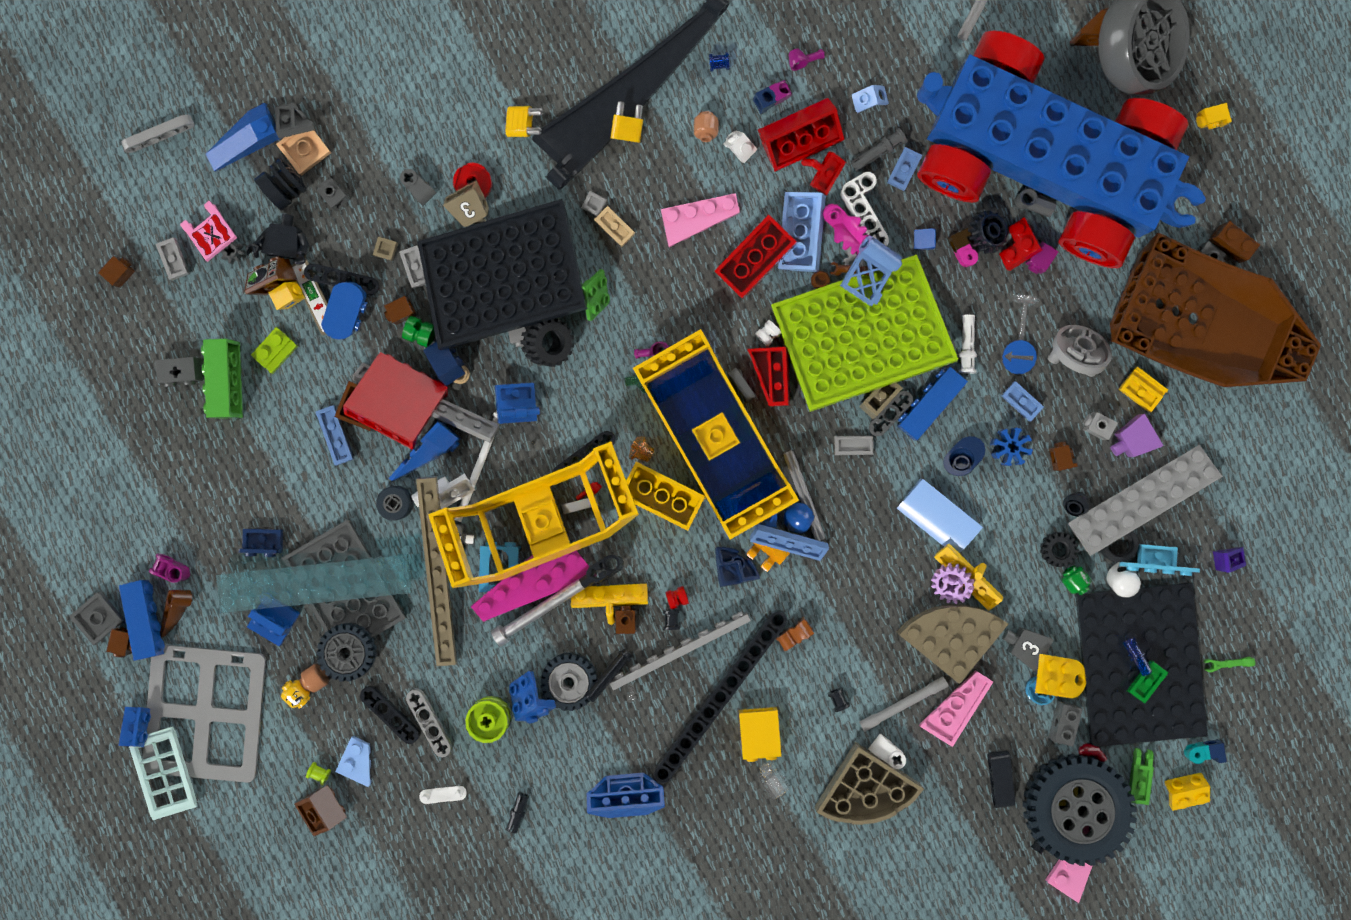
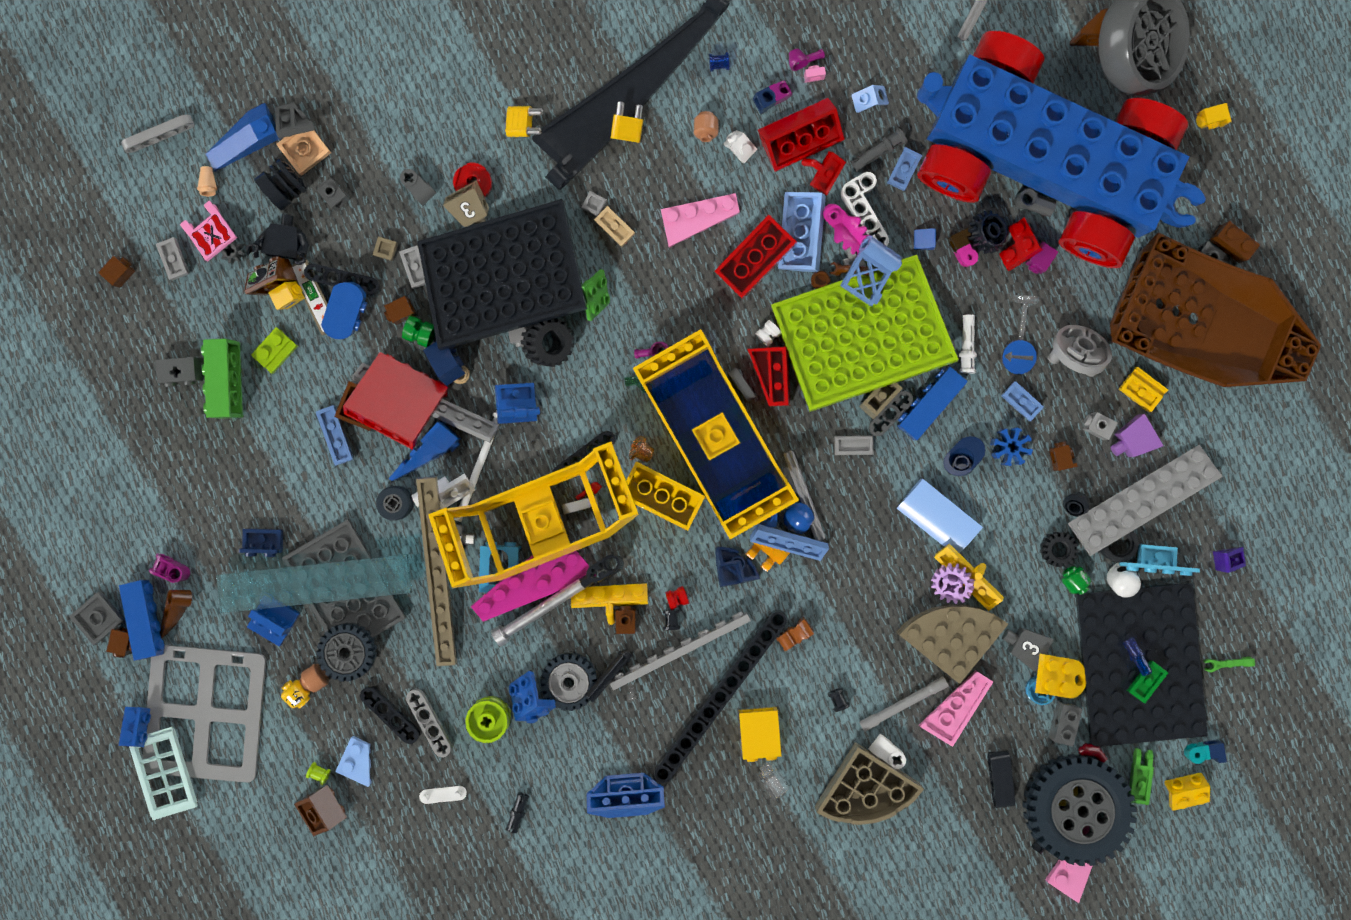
(206, 183): none -> light nougat cone
(814, 73): none -> bright pink plate

